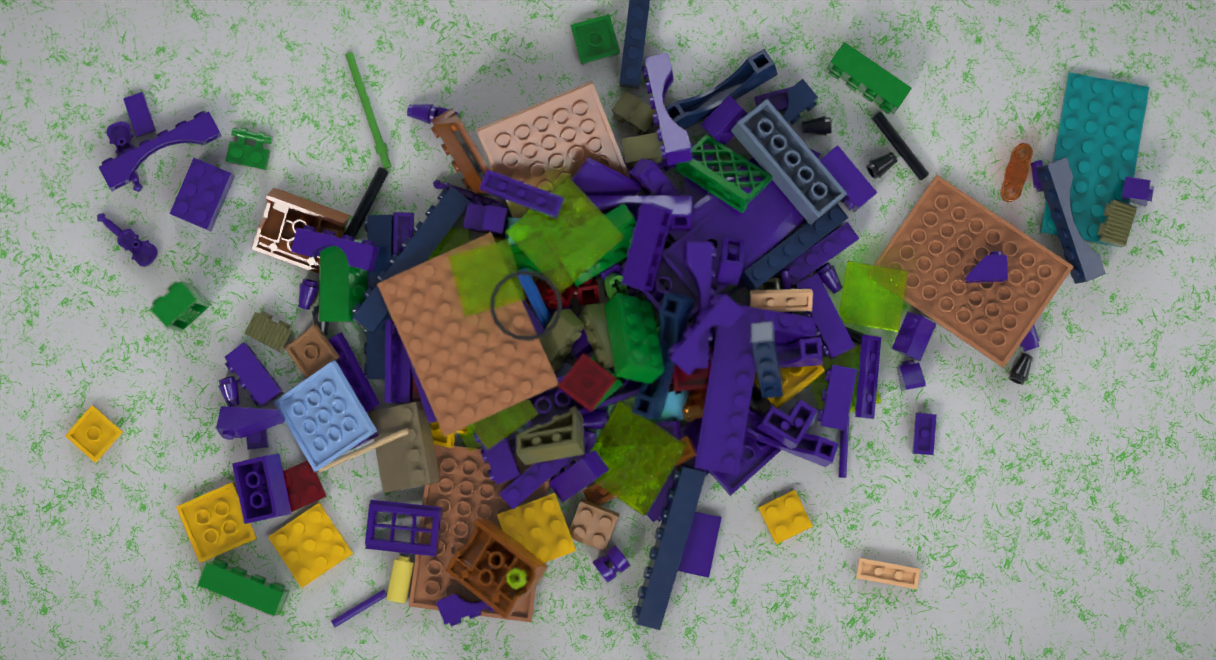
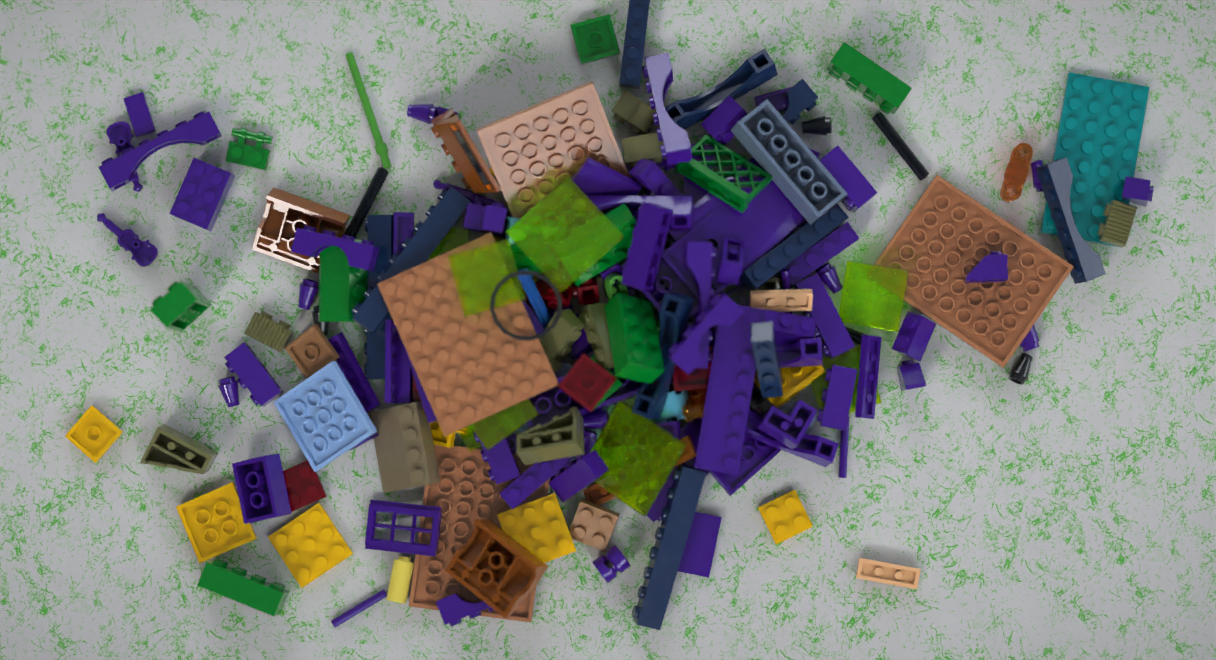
(178, 451): none -> olive wedge
(242, 422): dark purple slope -> none
(257, 440): dark purple plate -> none
(365, 449): tan axle -> none
(511, 578): lime plate -> none
(522, 193): dark purple plate -> none
(880, 165): black cone -> none
(924, 433): dark purple plate -> none

